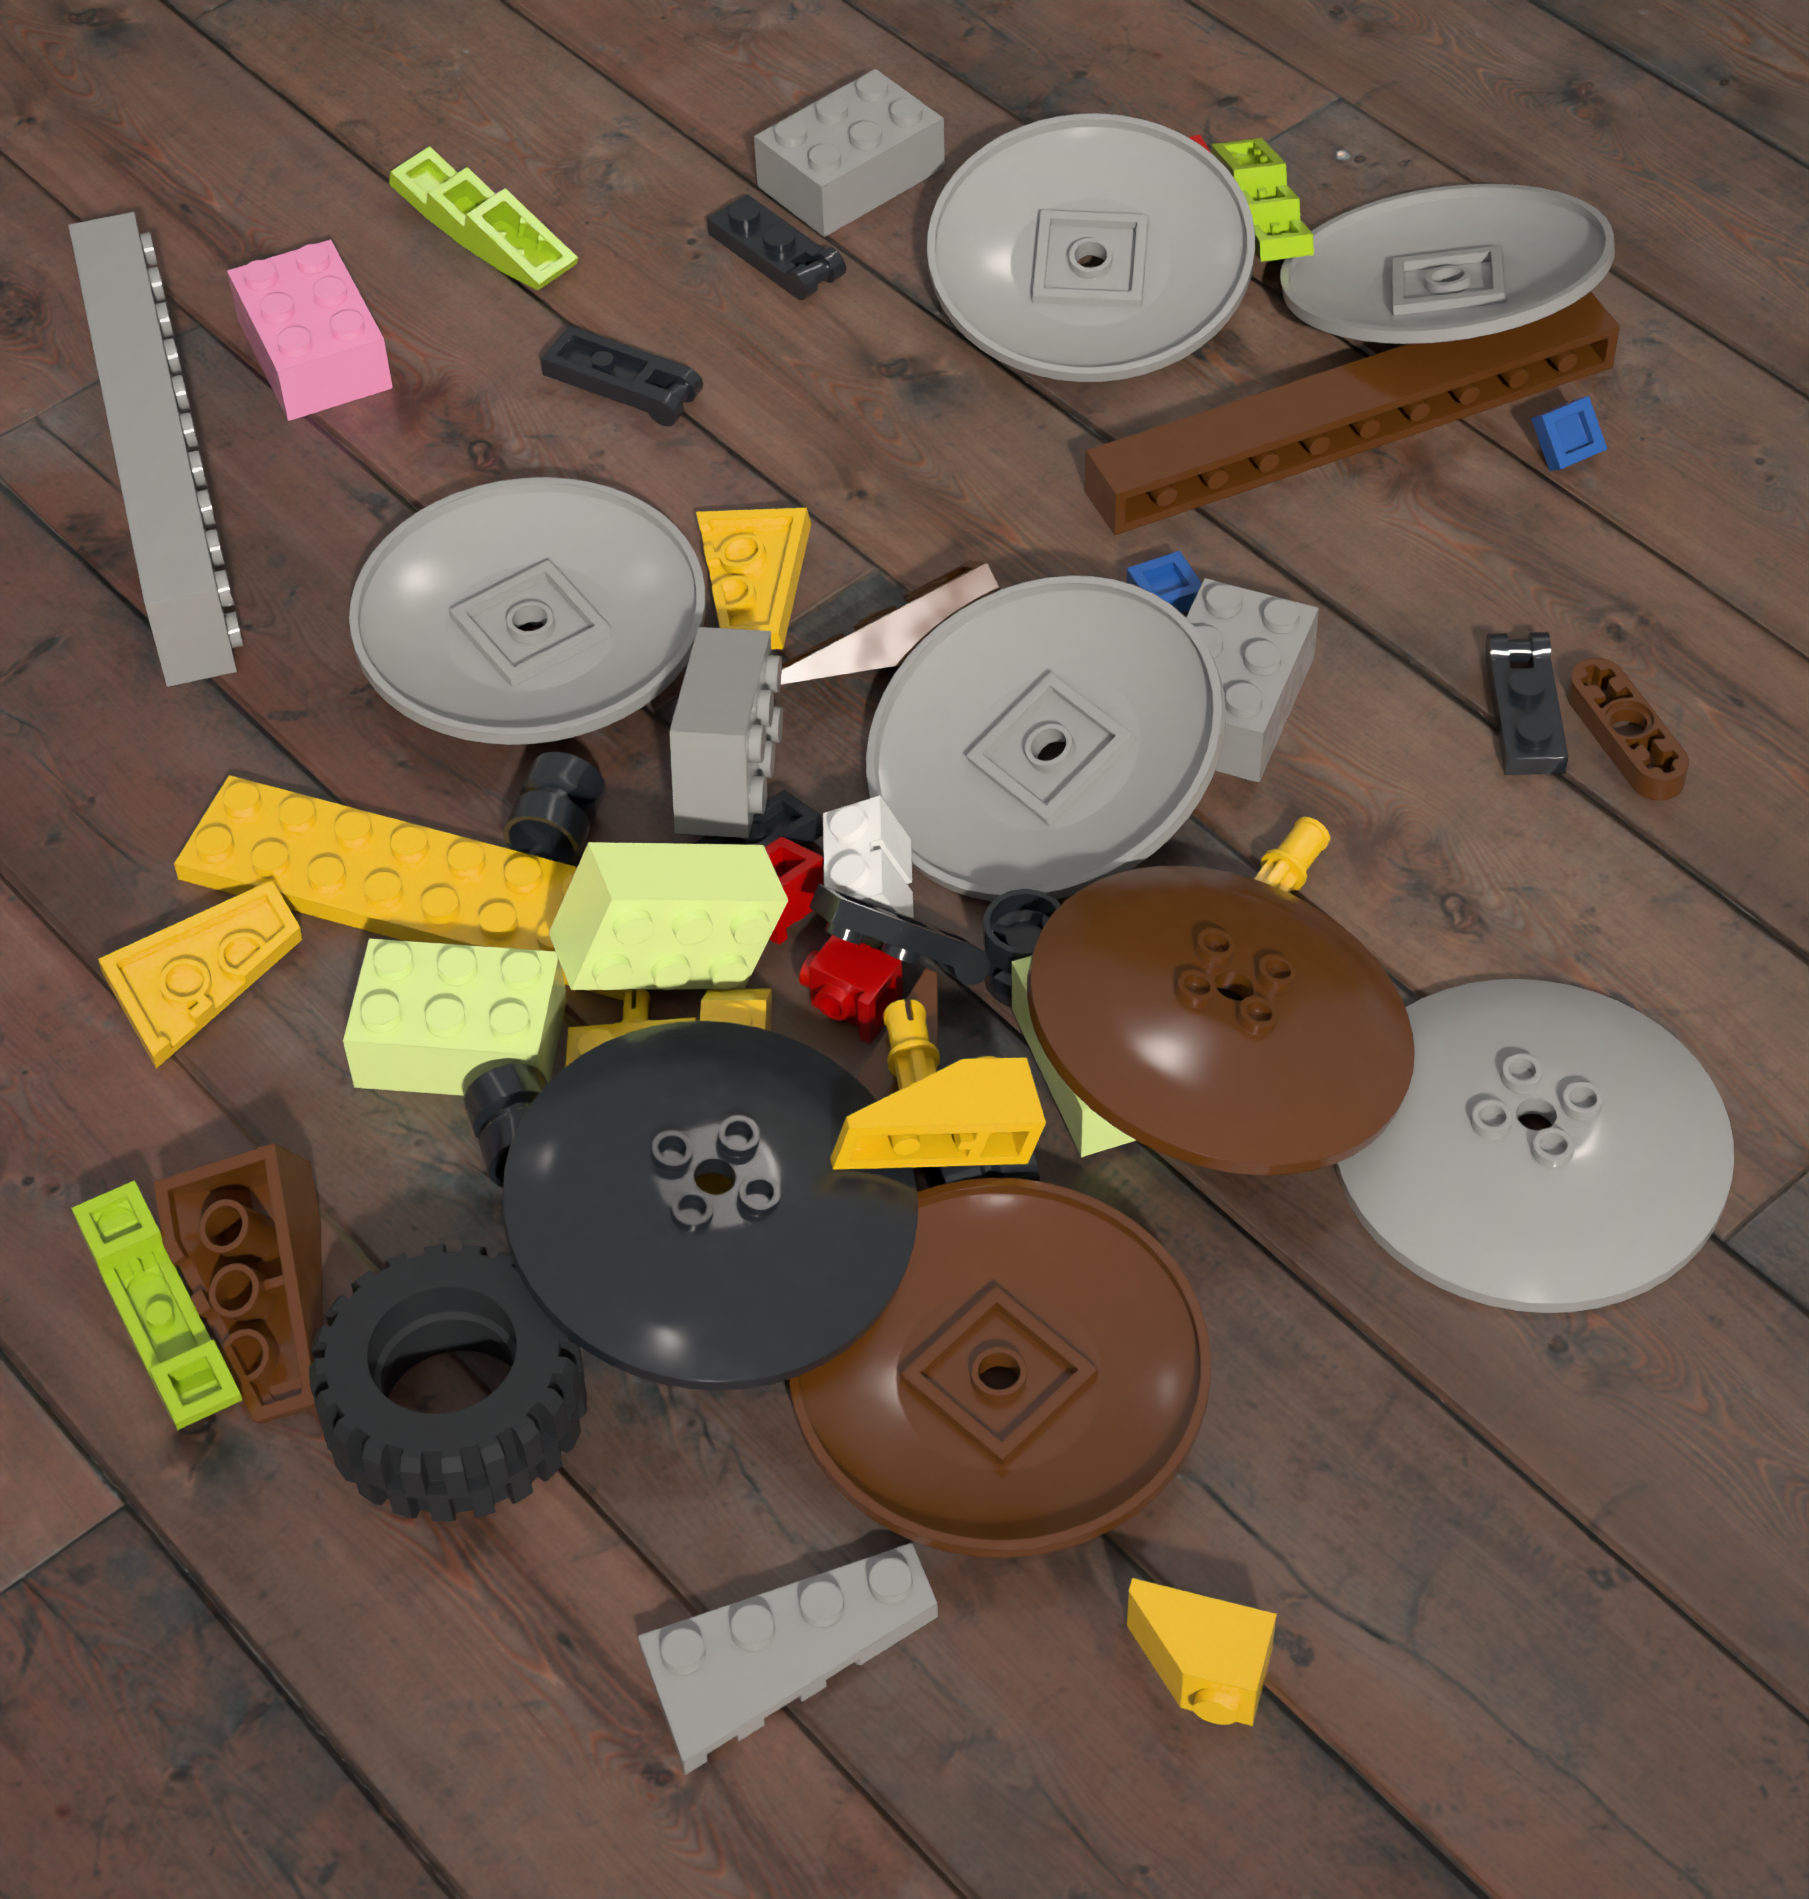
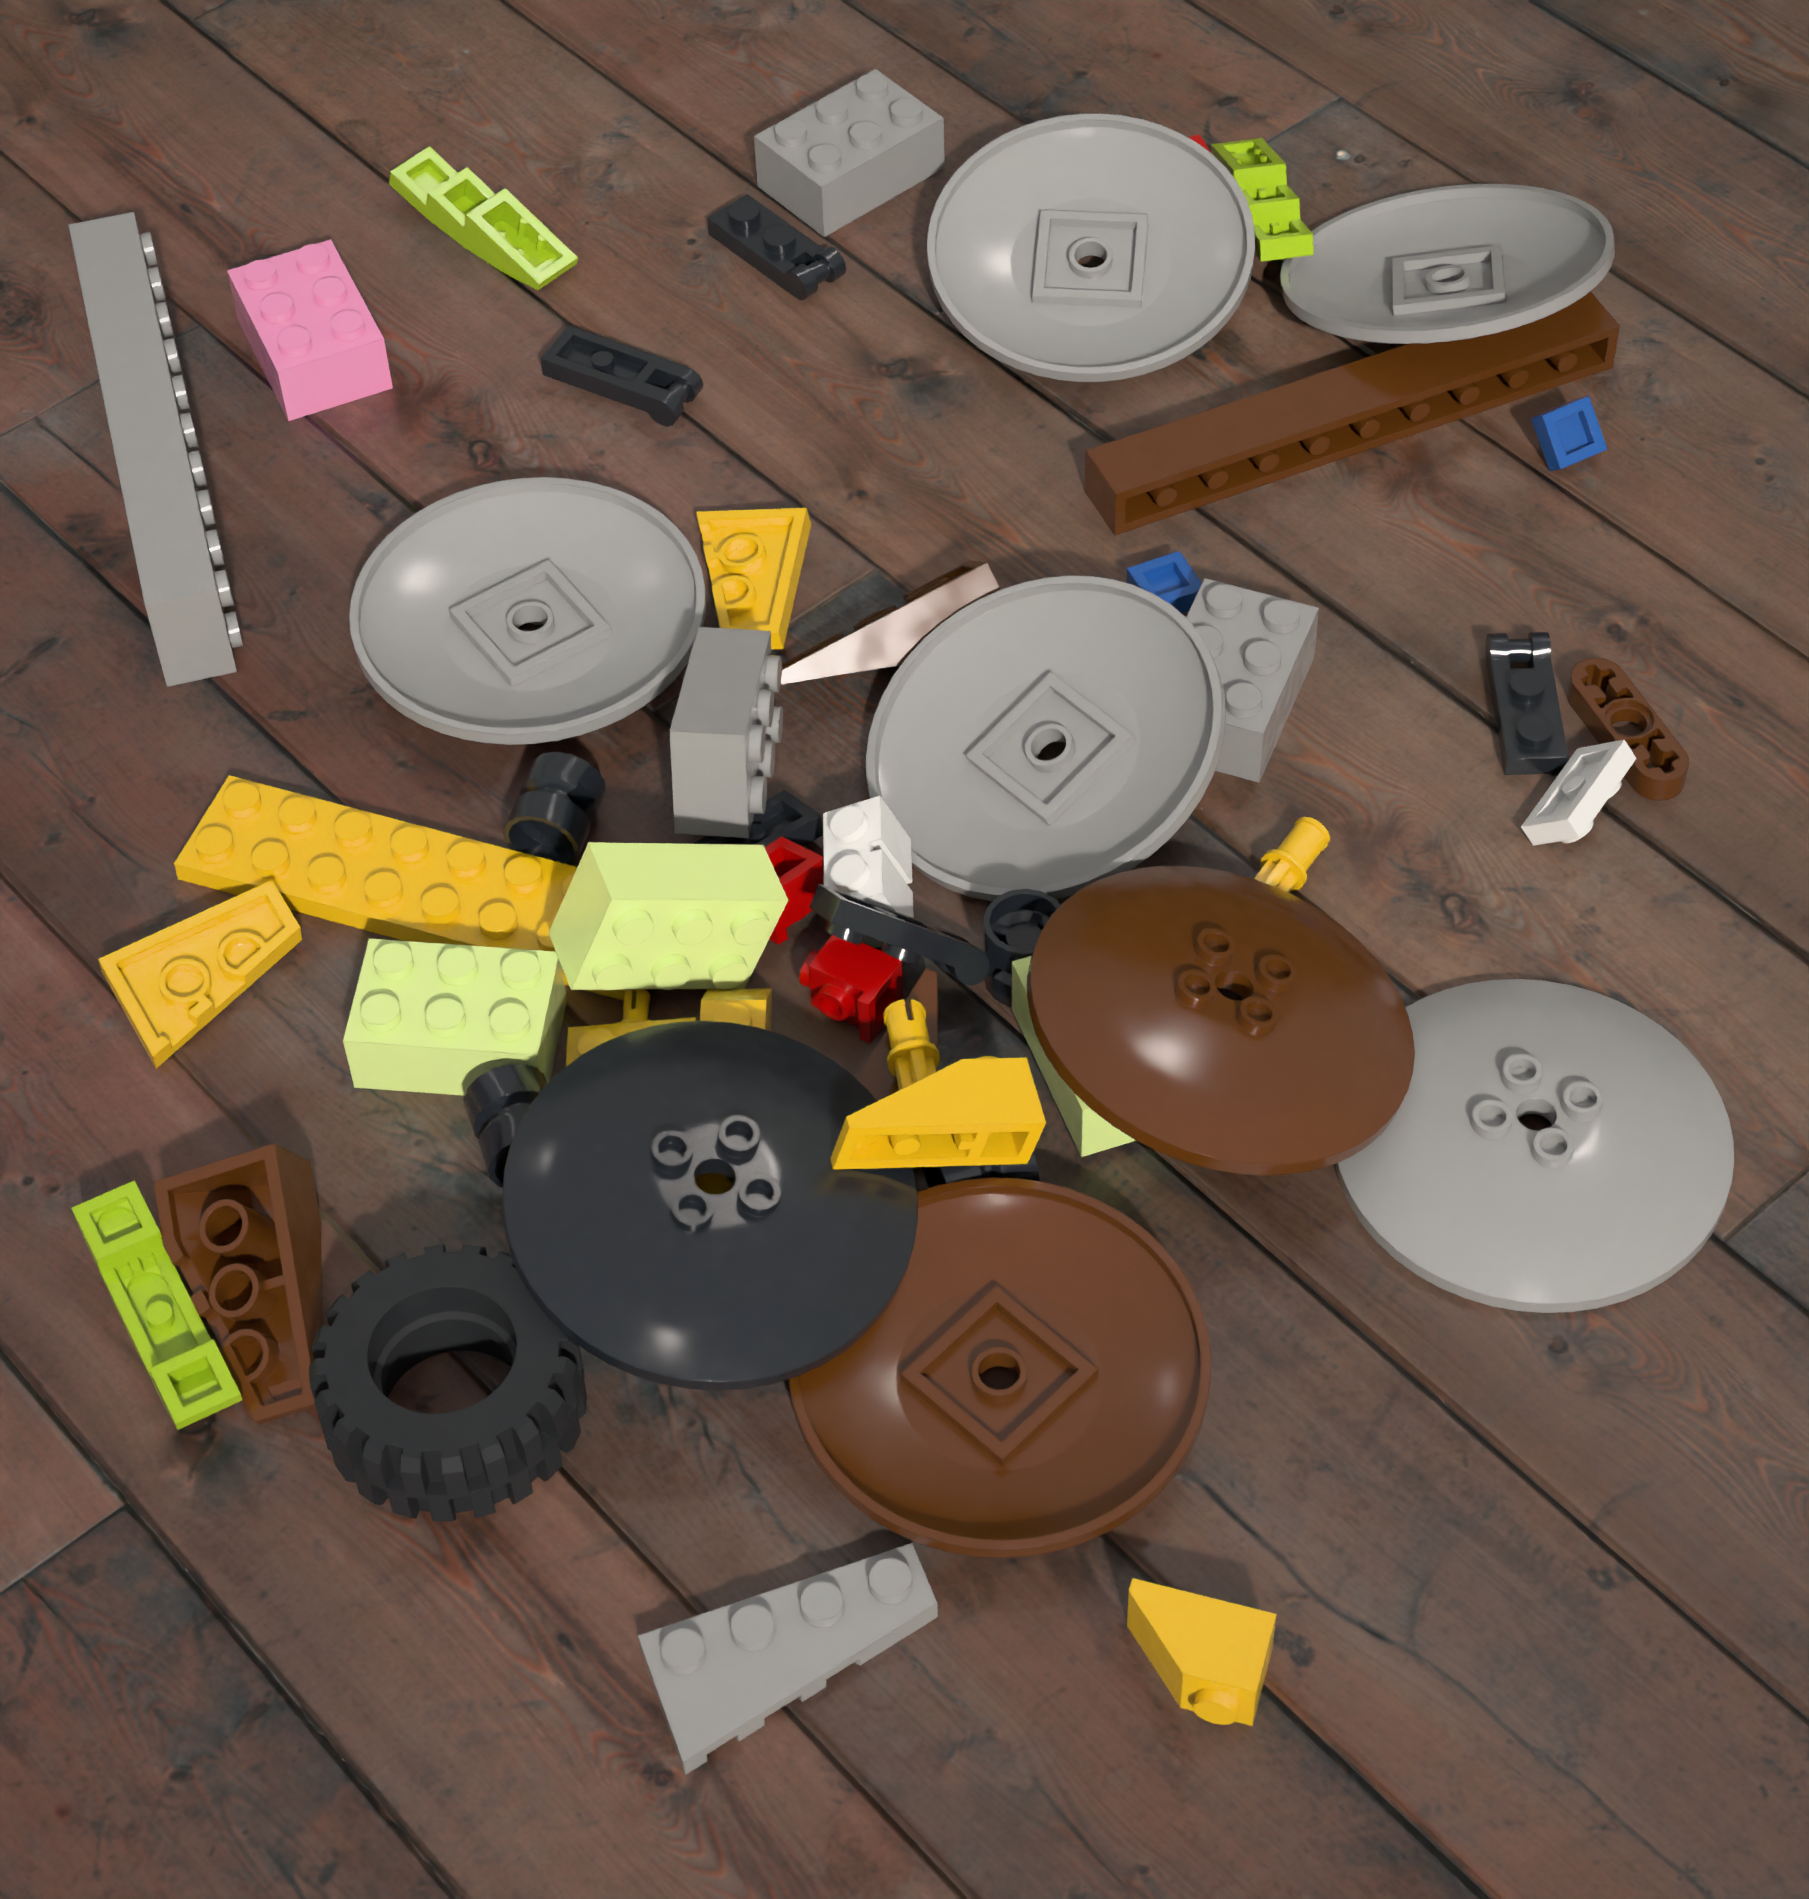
(1579, 793): none -> white plate

